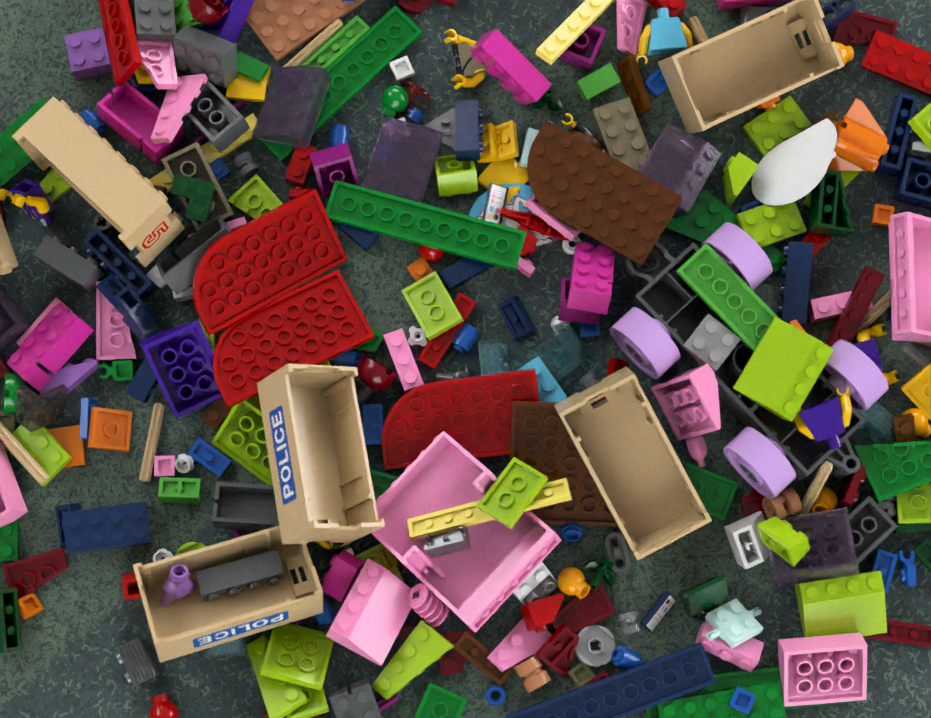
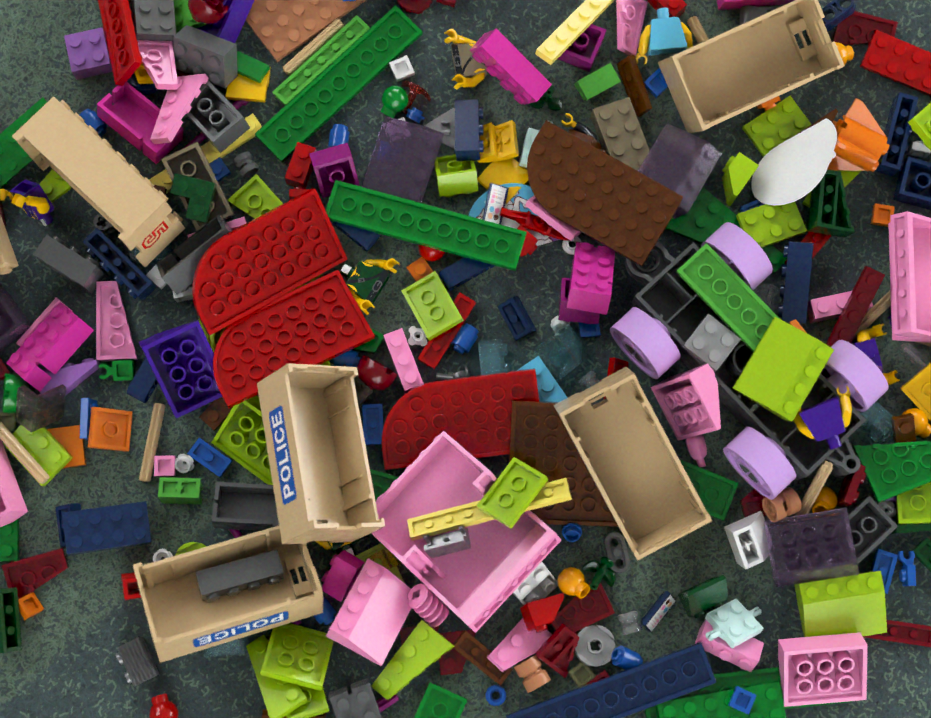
(131, 307): dark blue slope -> none
(177, 585): medium lavender animal -> none
(292, 105): clear purple slope -> none
(368, 280): none -> torso
(526, 267): bright pink plate -> none
(783, 539): lime slope -> none

